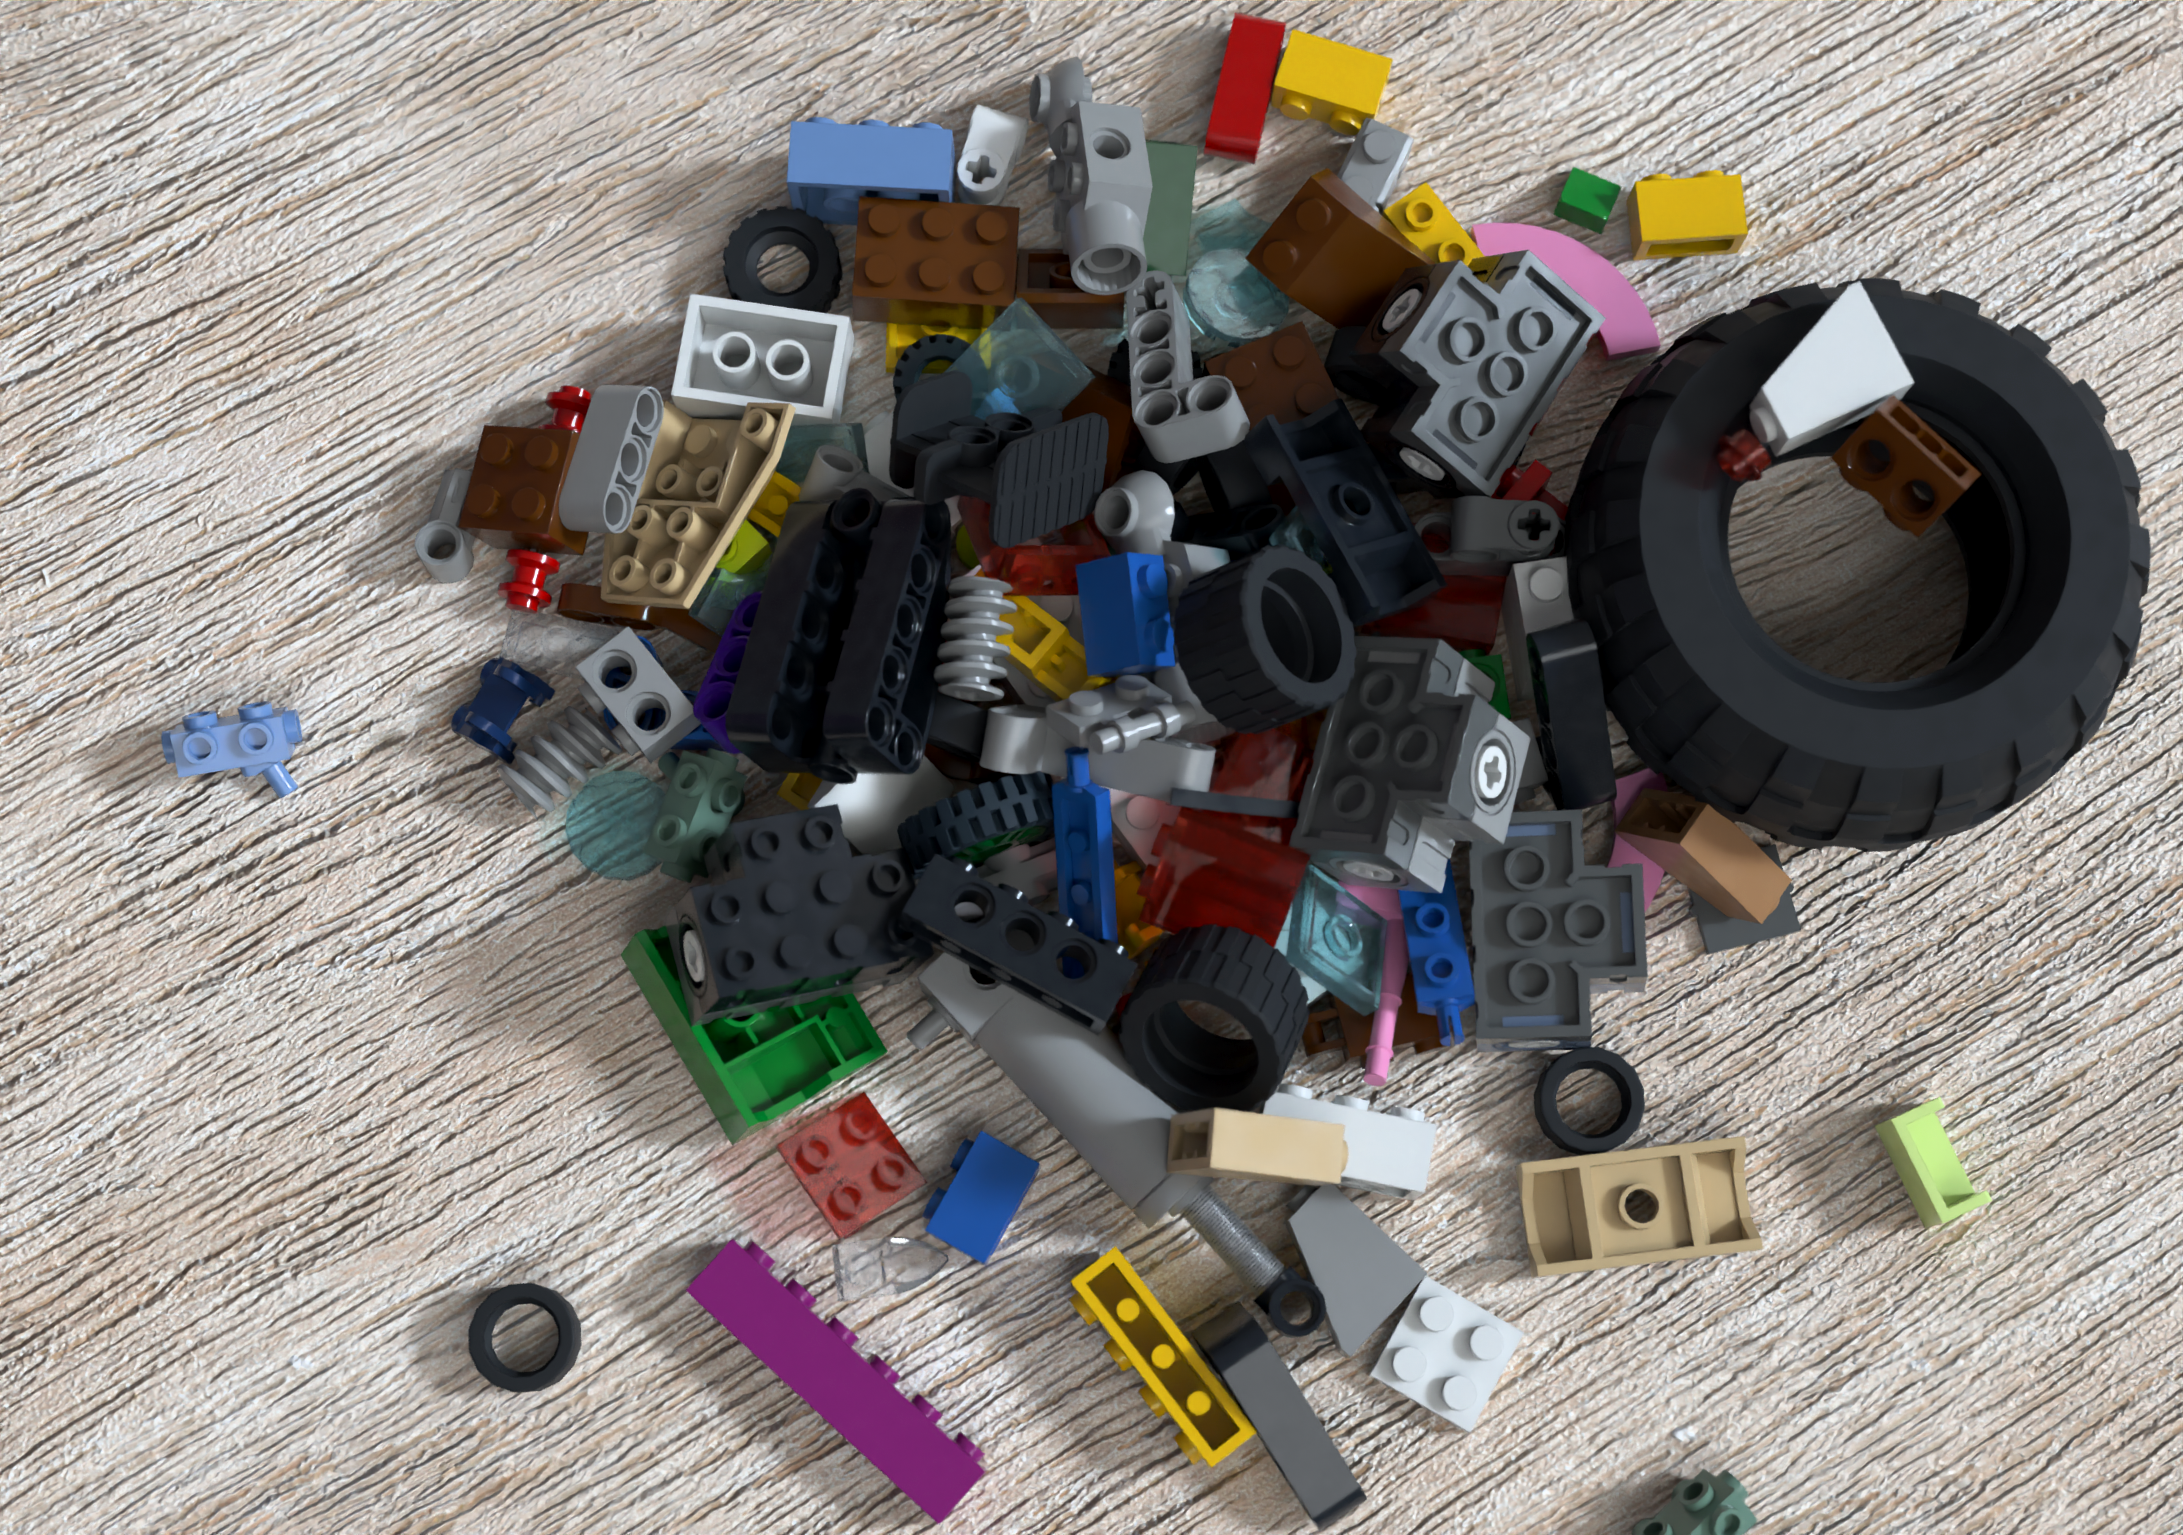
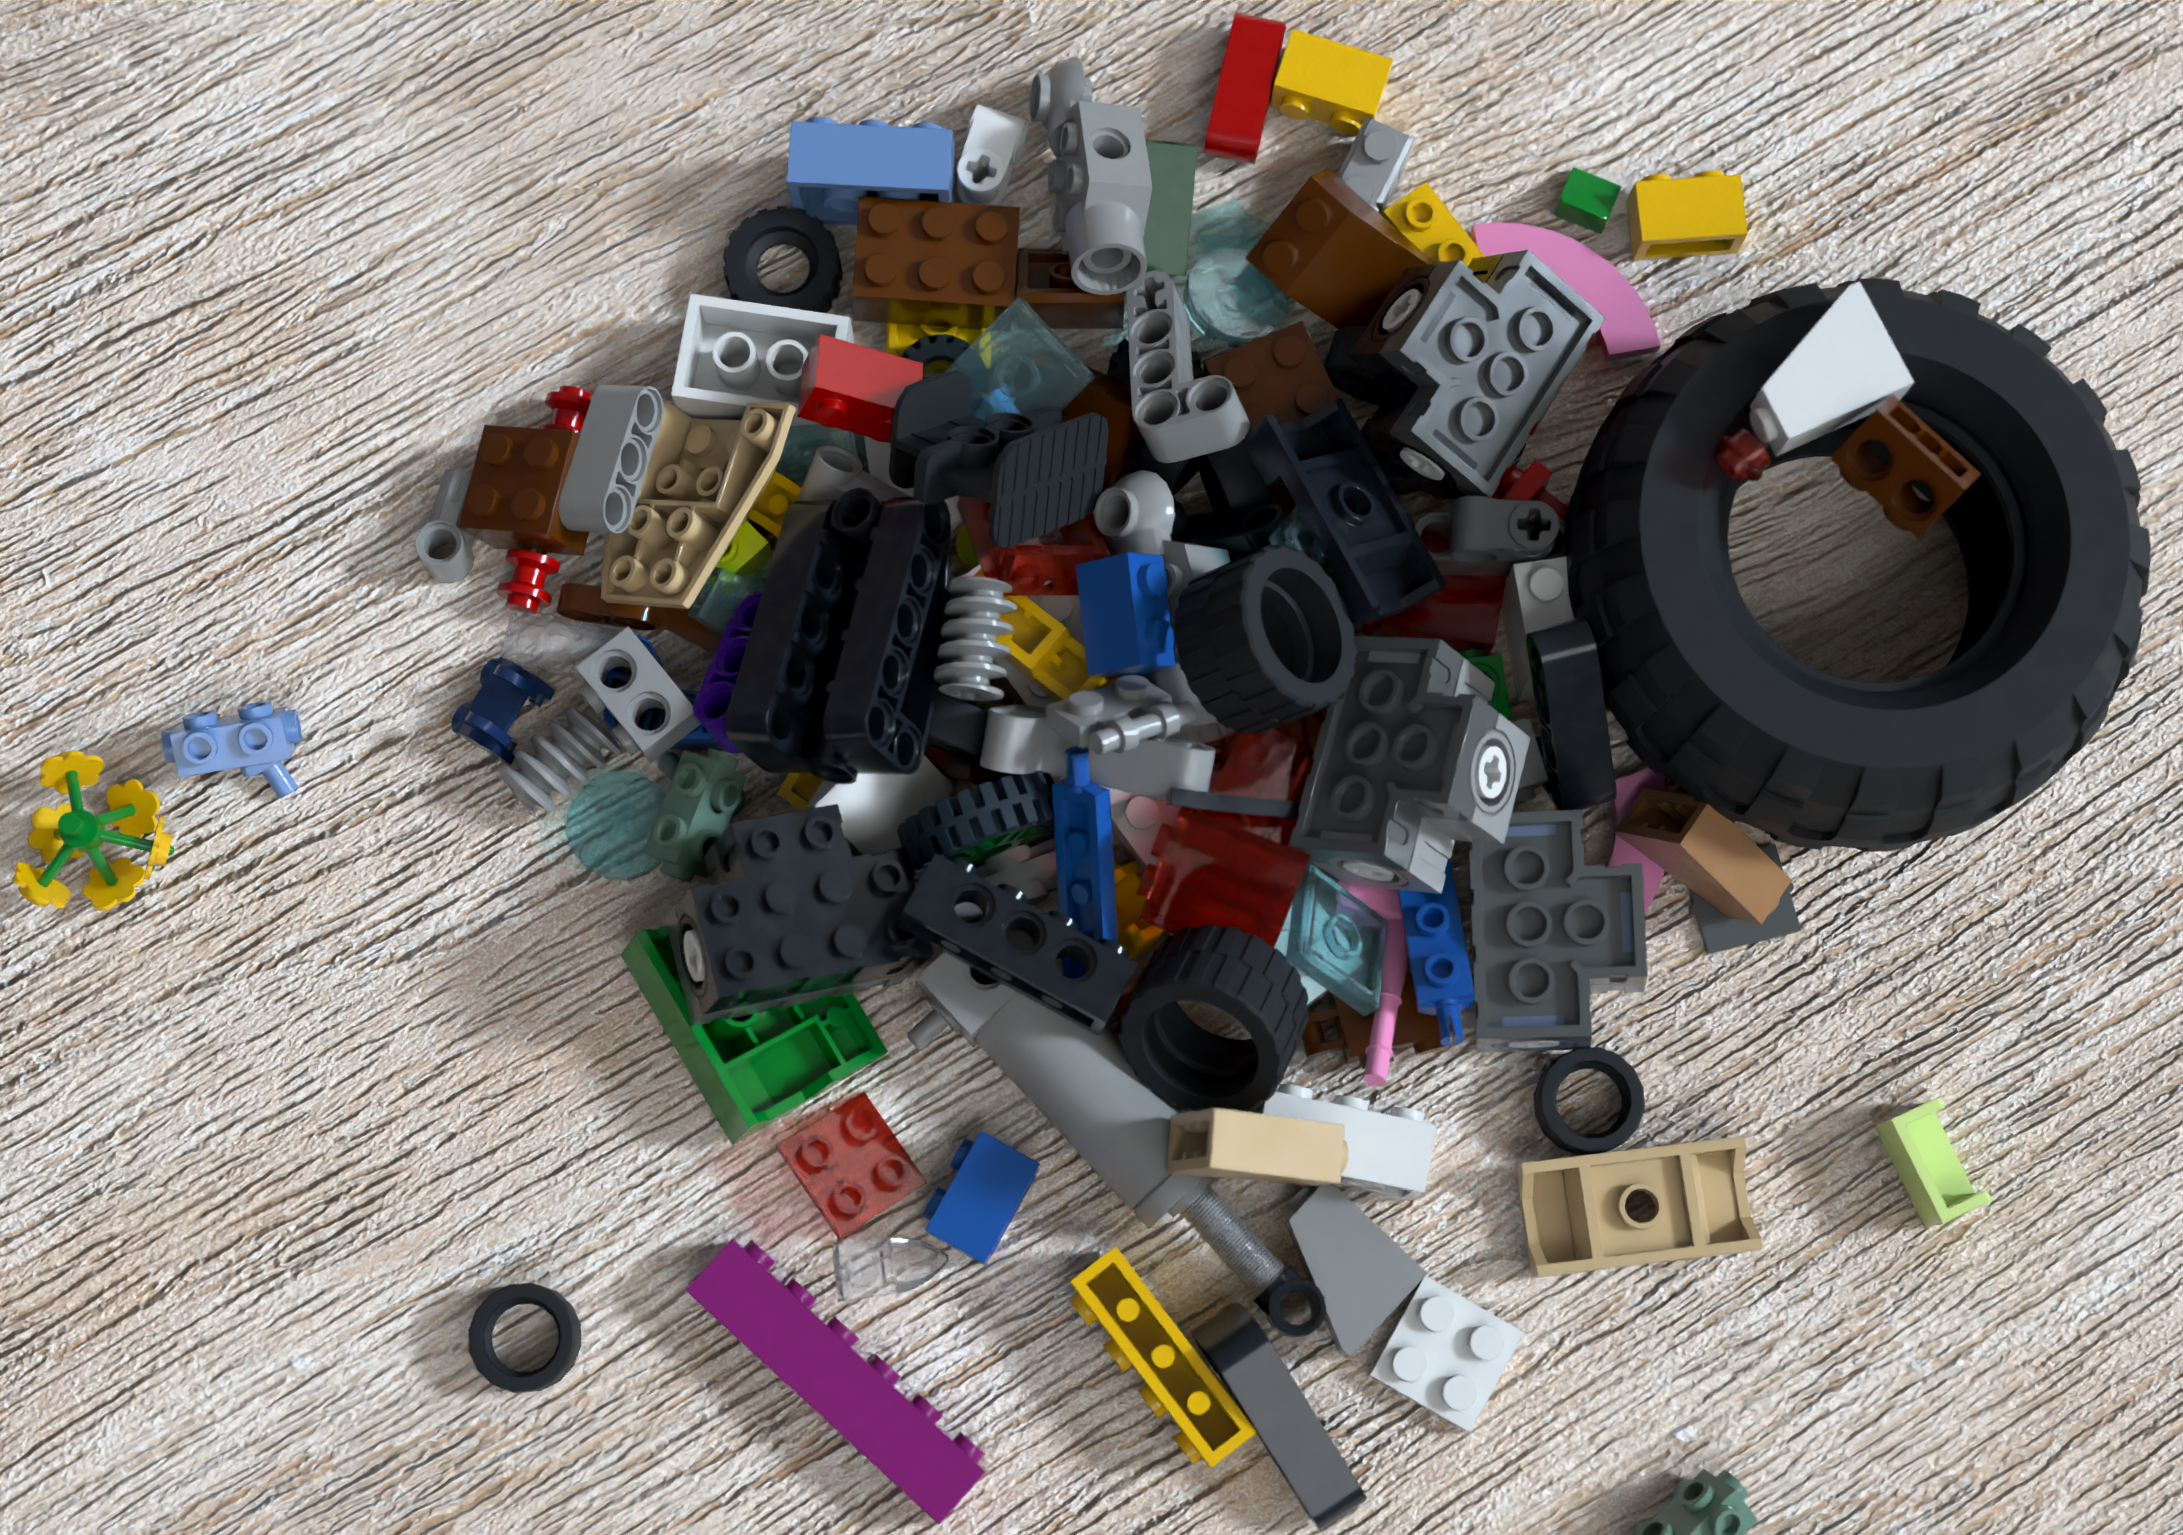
(73, 831): none -> yellow plant
(854, 387): none -> red piece

